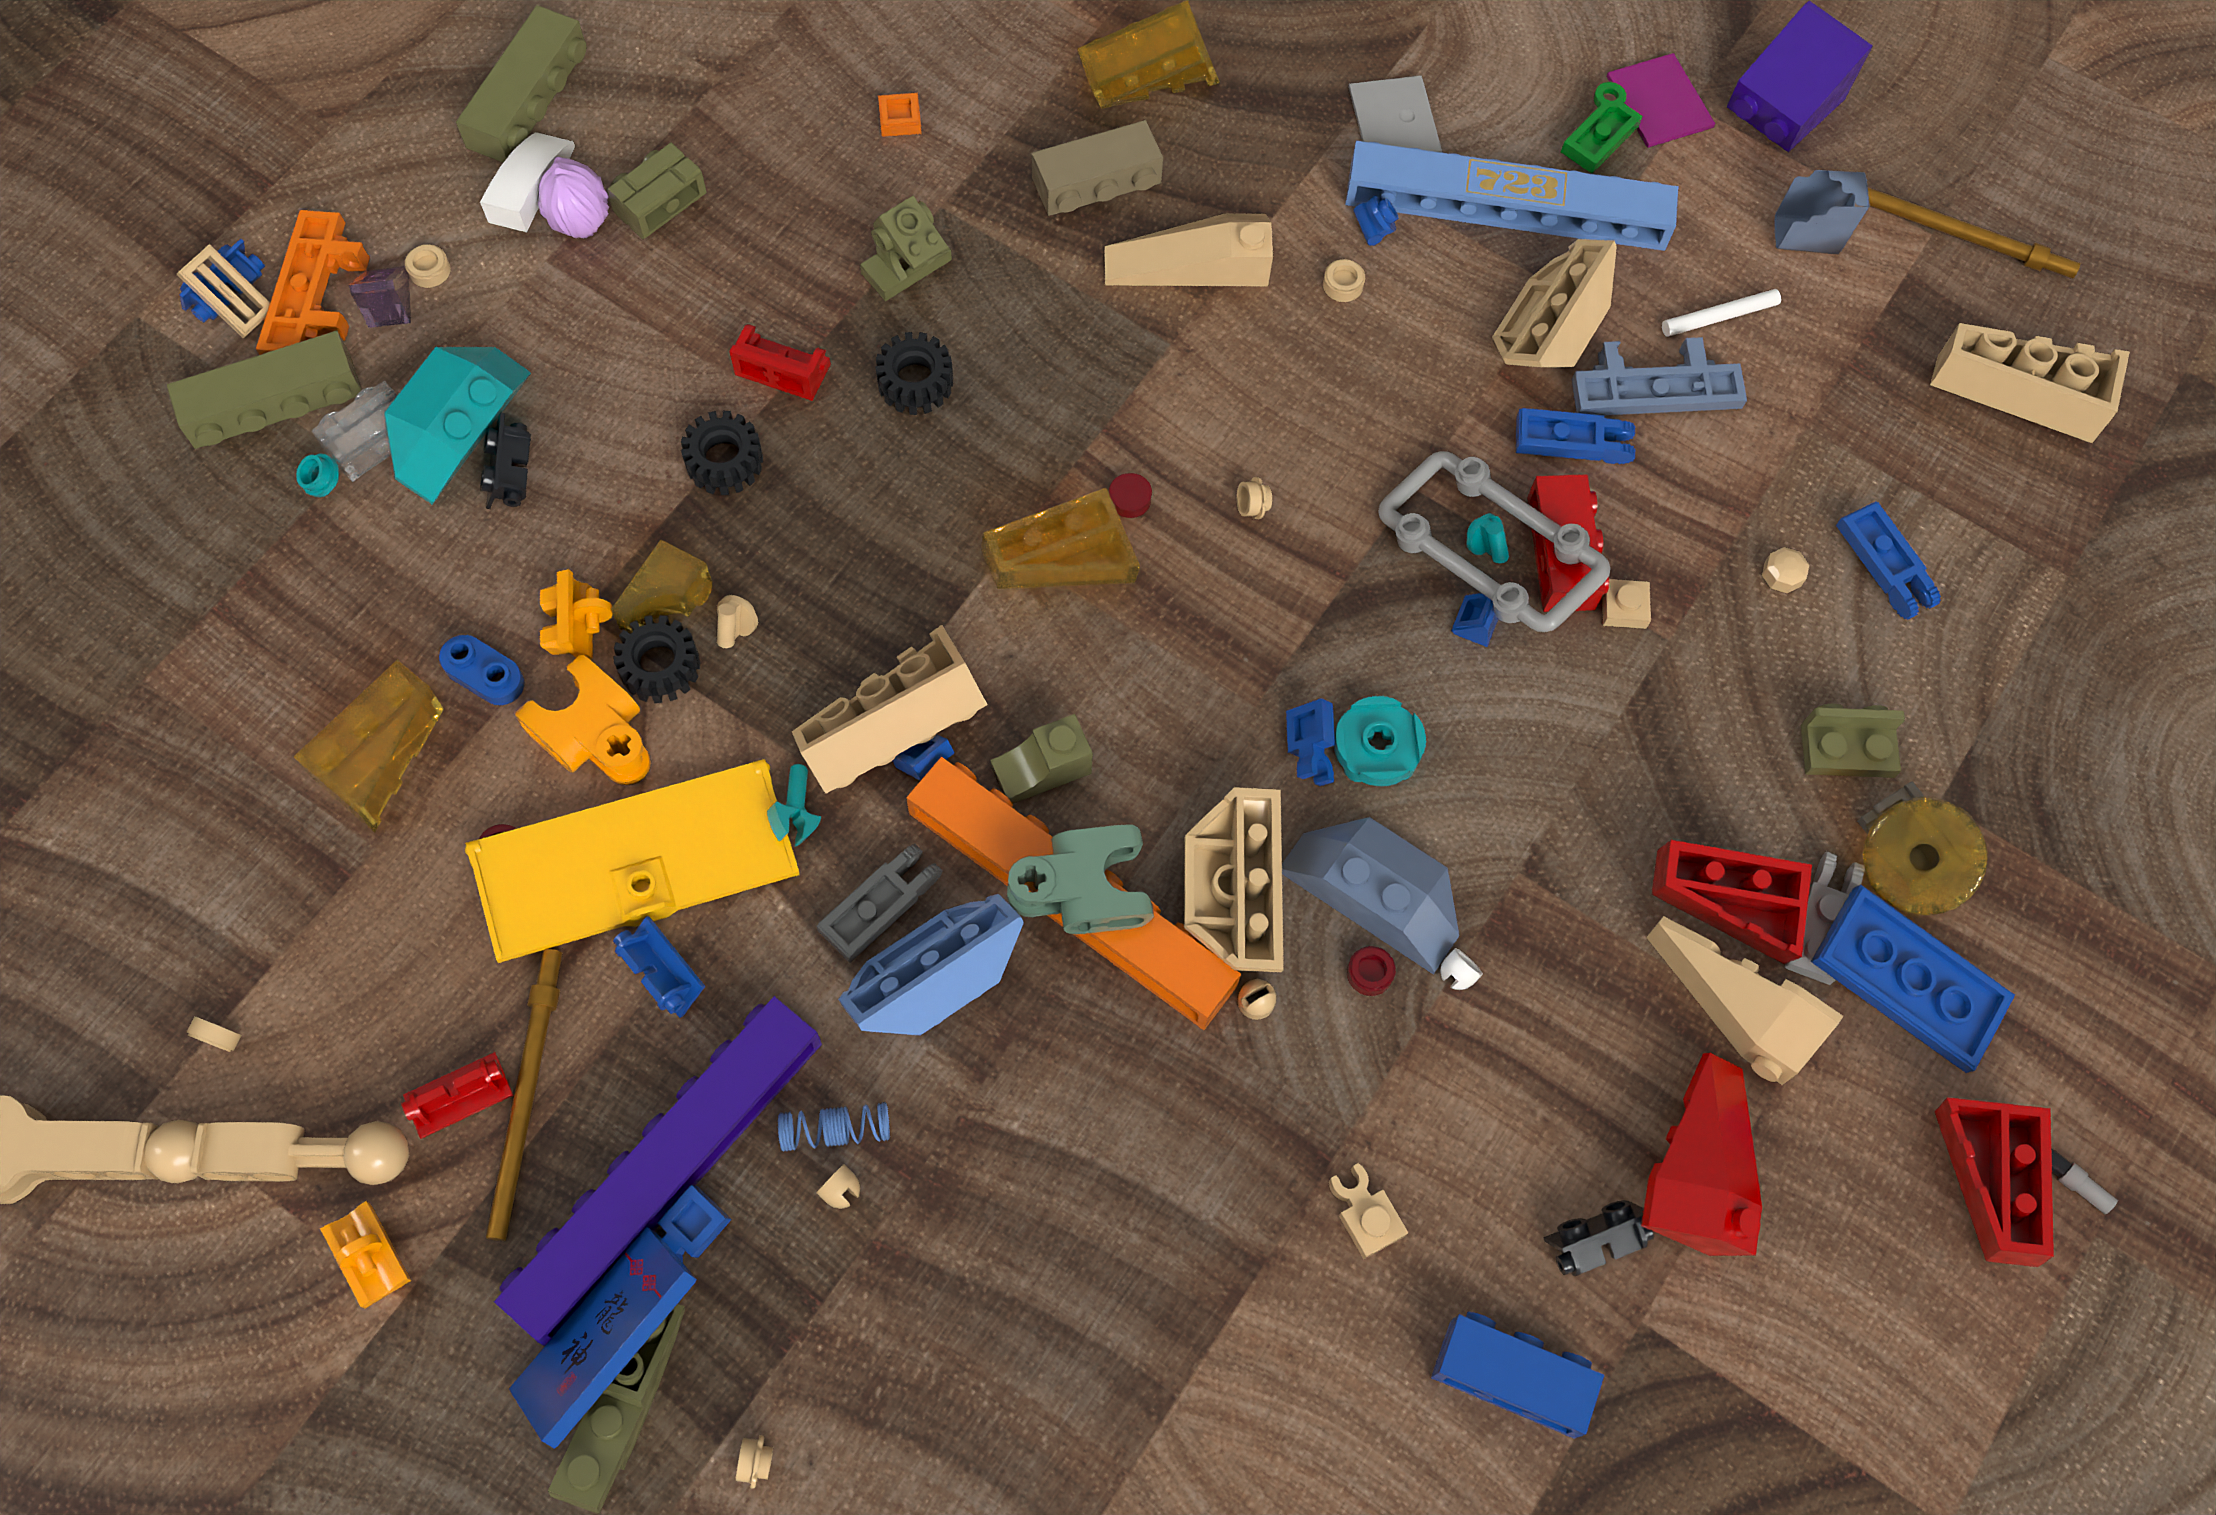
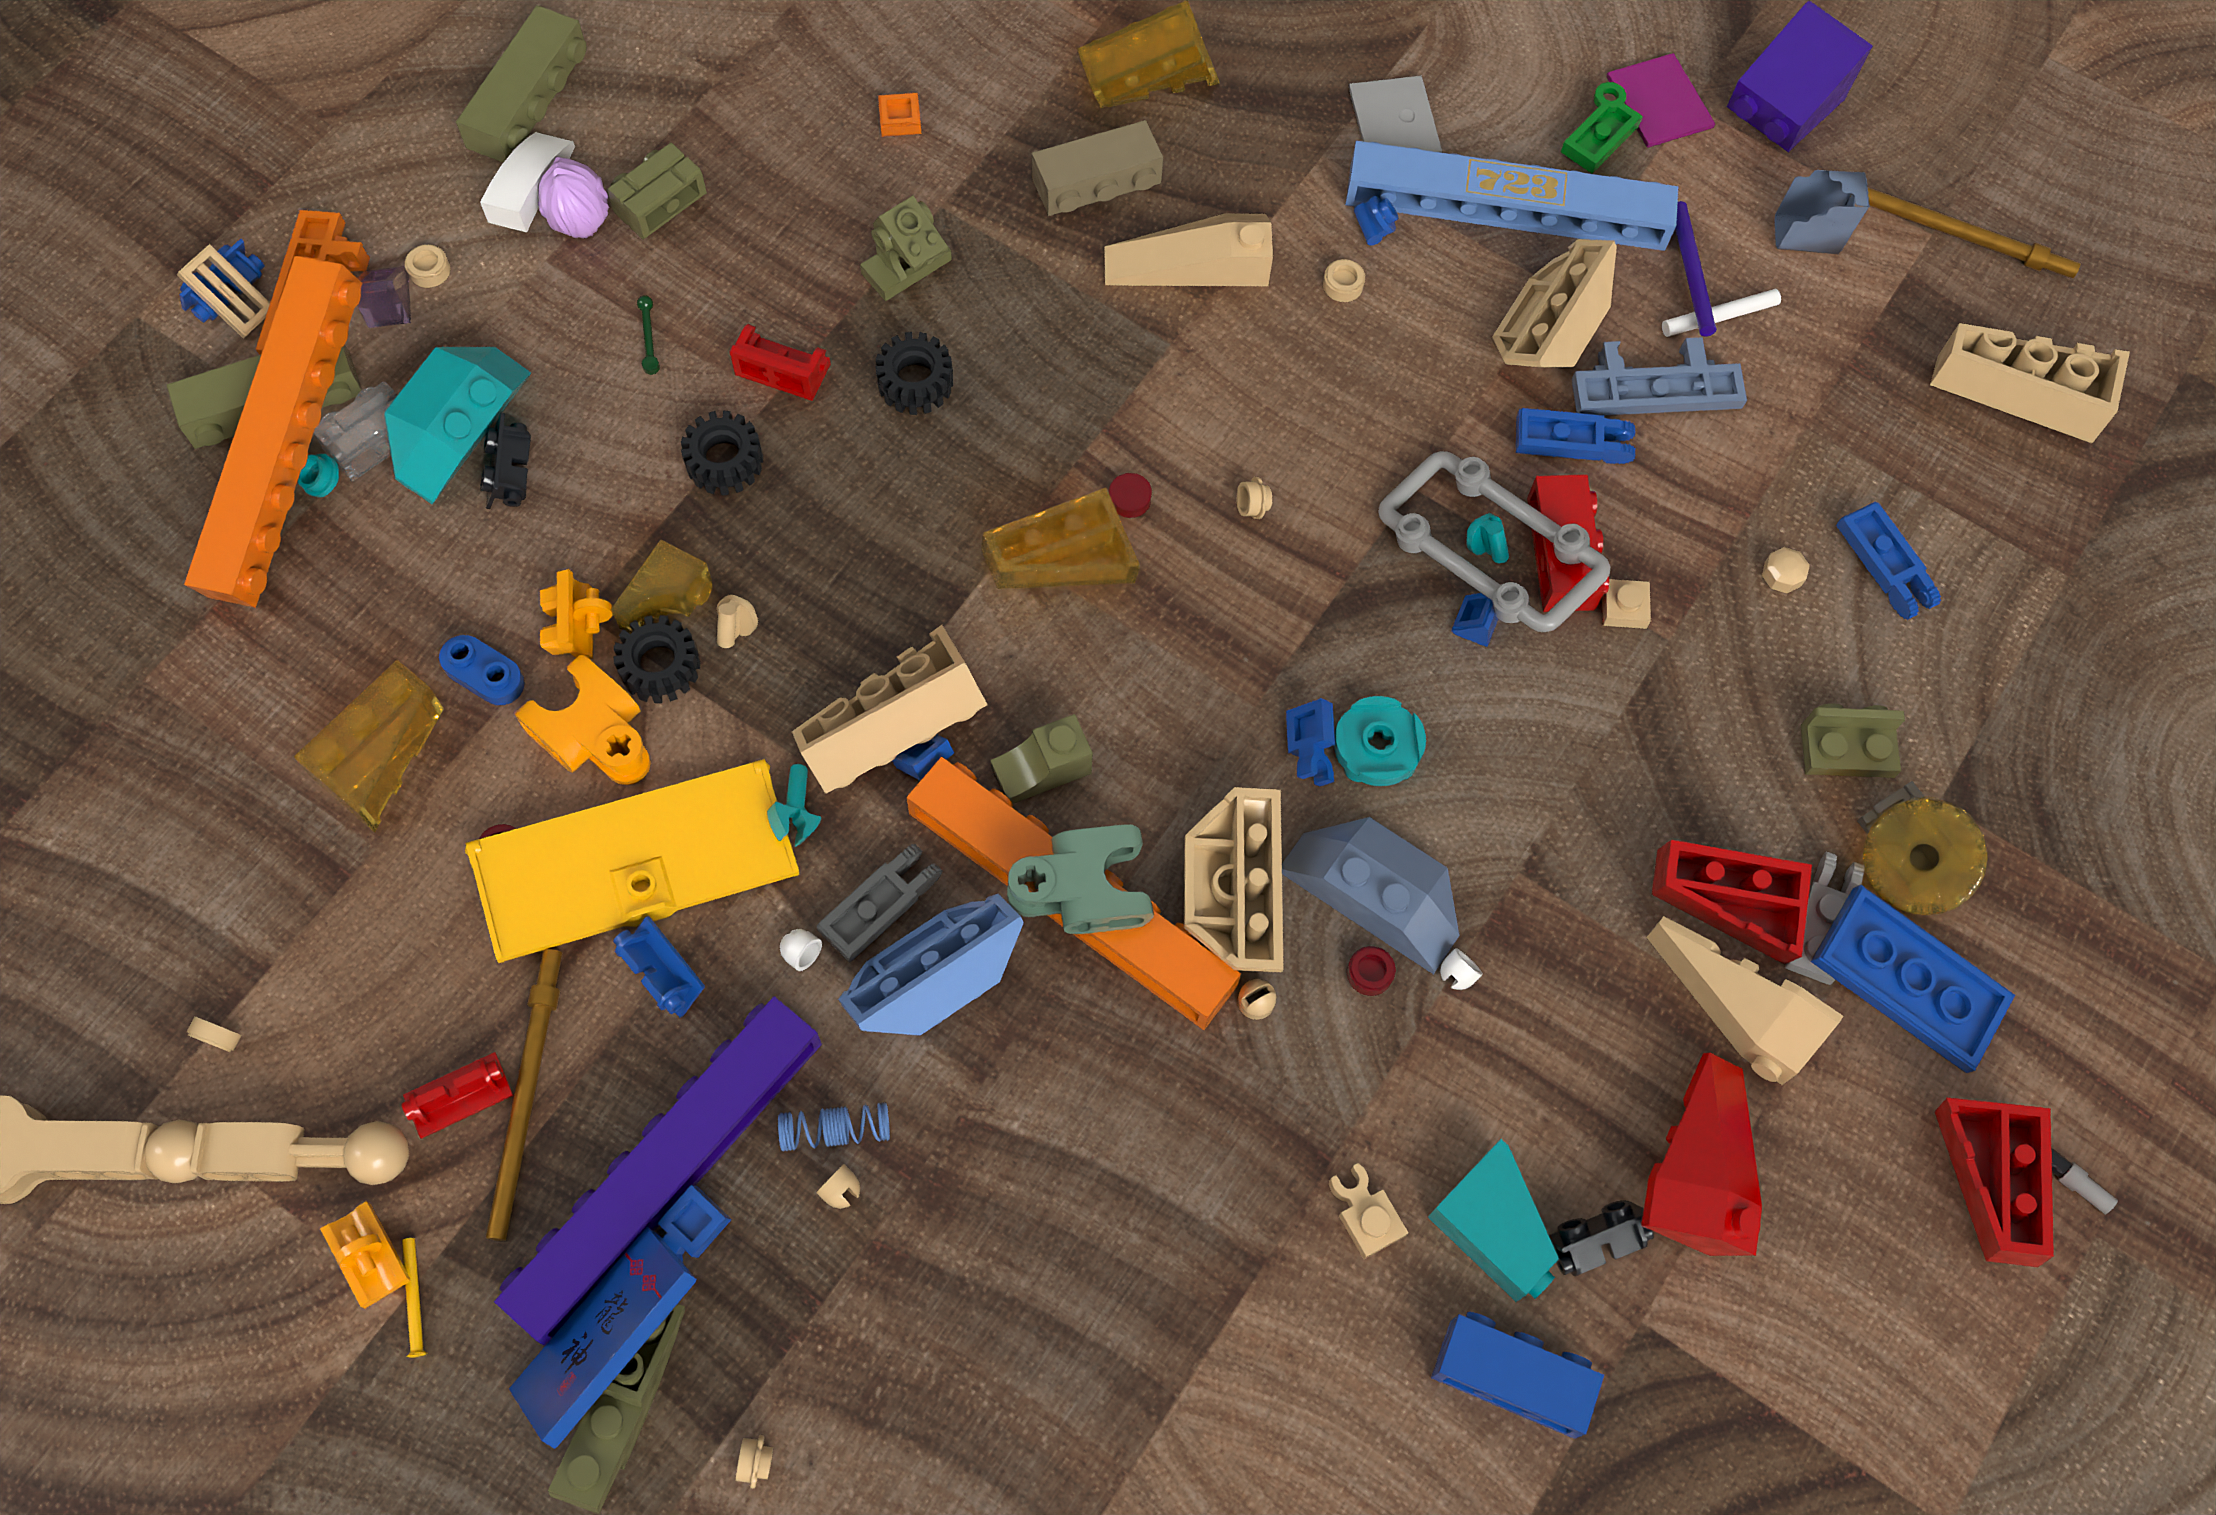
(274, 432): none -> orange brick
(413, 1299): none -> yellow piece
(650, 363): none -> dark green hinge
(800, 948): none -> white hinge
(1499, 1225): none -> teal slope
(1694, 272): none -> dark purple bar

